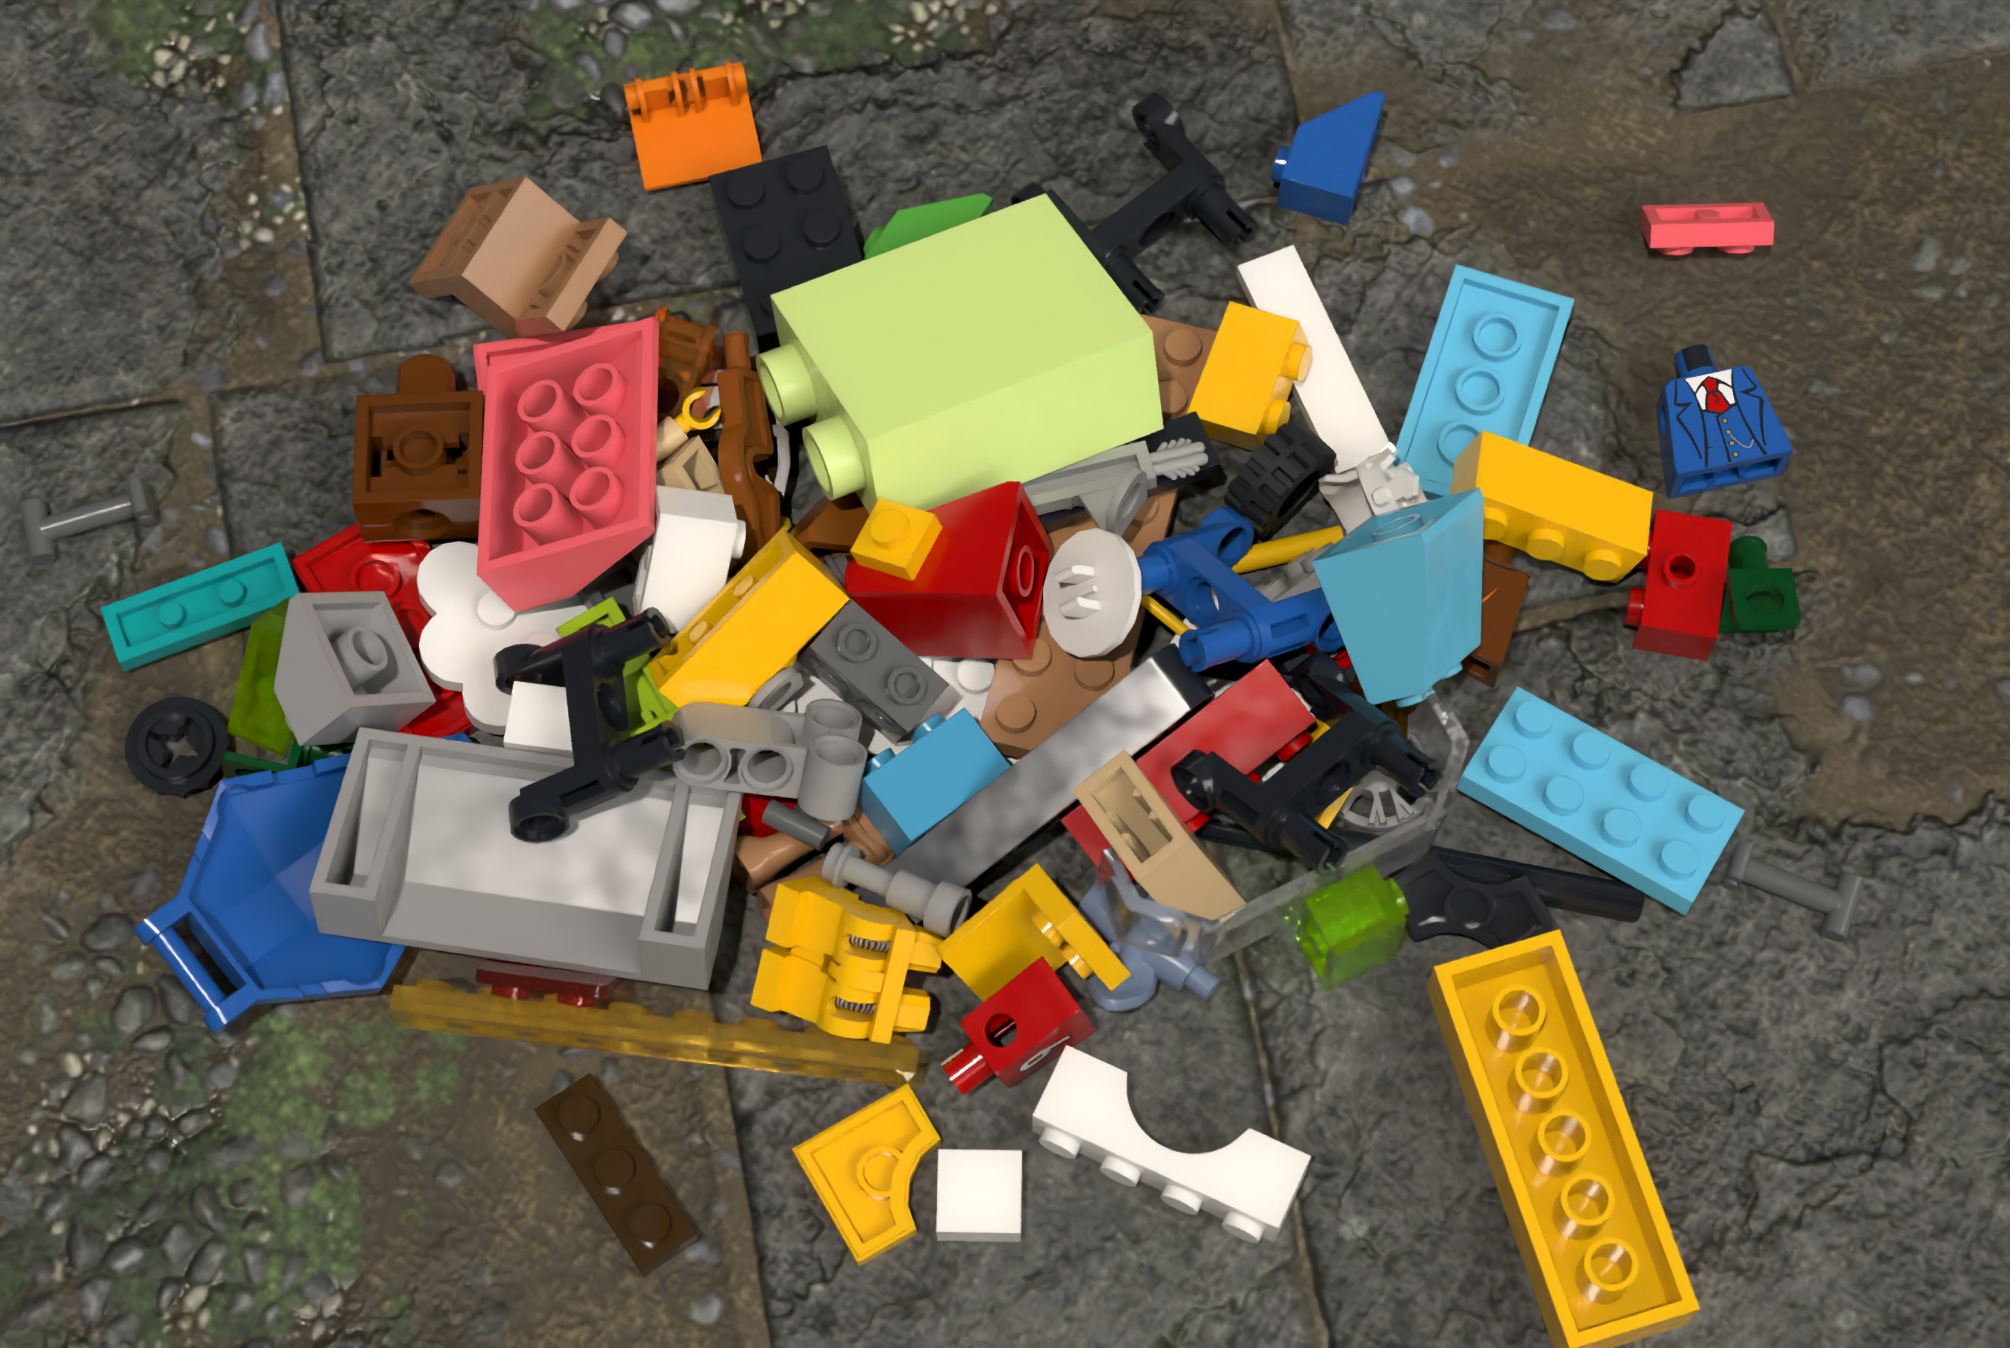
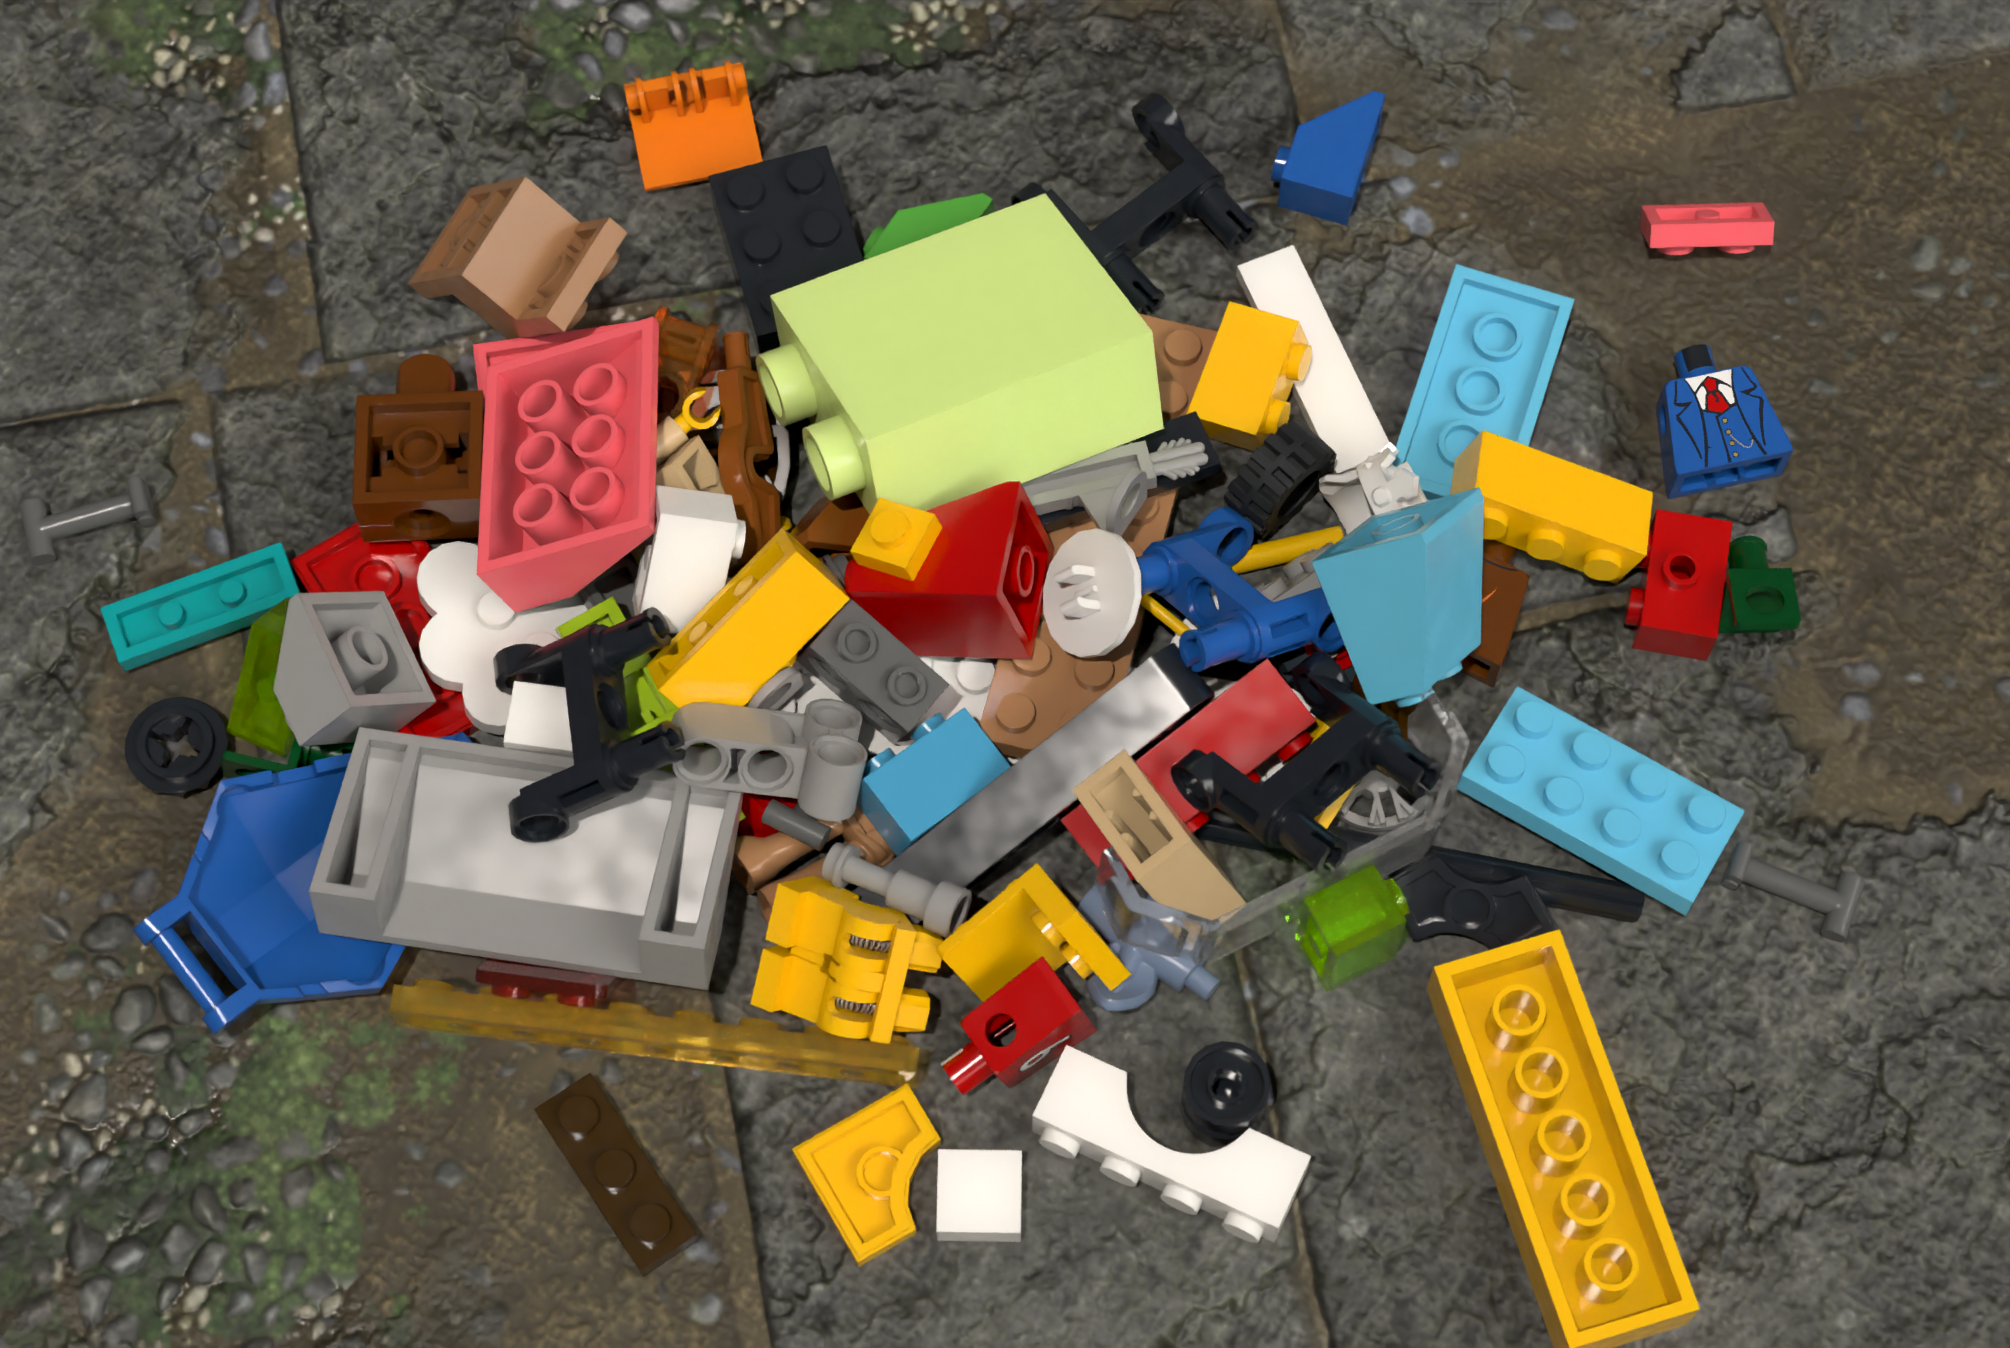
(1224, 1093): none -> black wheel

